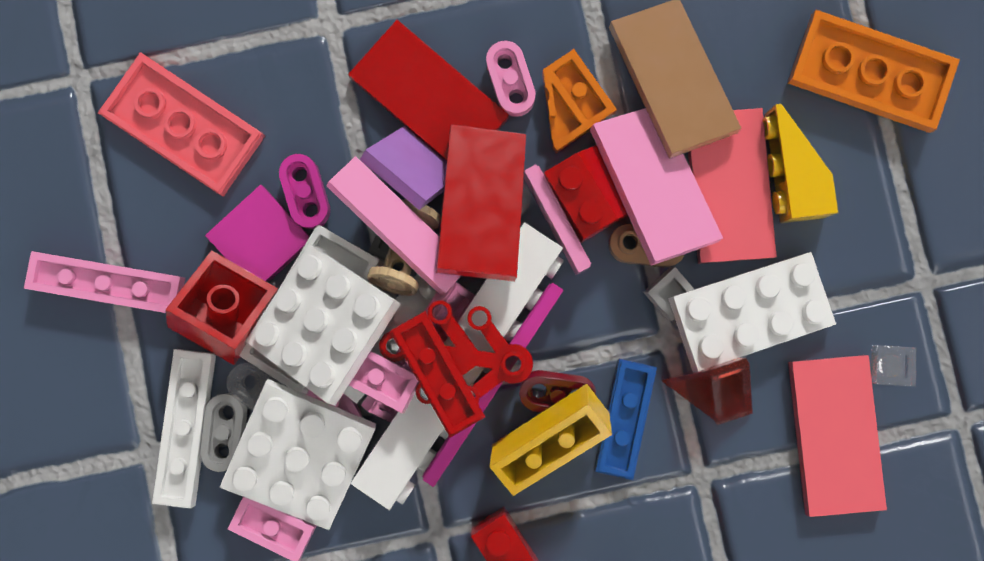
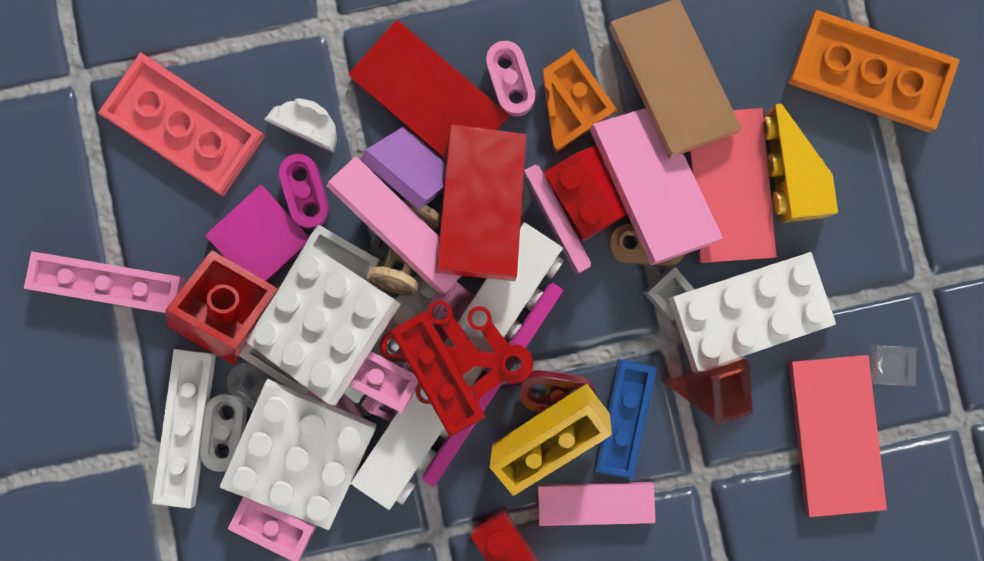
(306, 121): none -> white tile
(596, 503): none -> bright pink tile

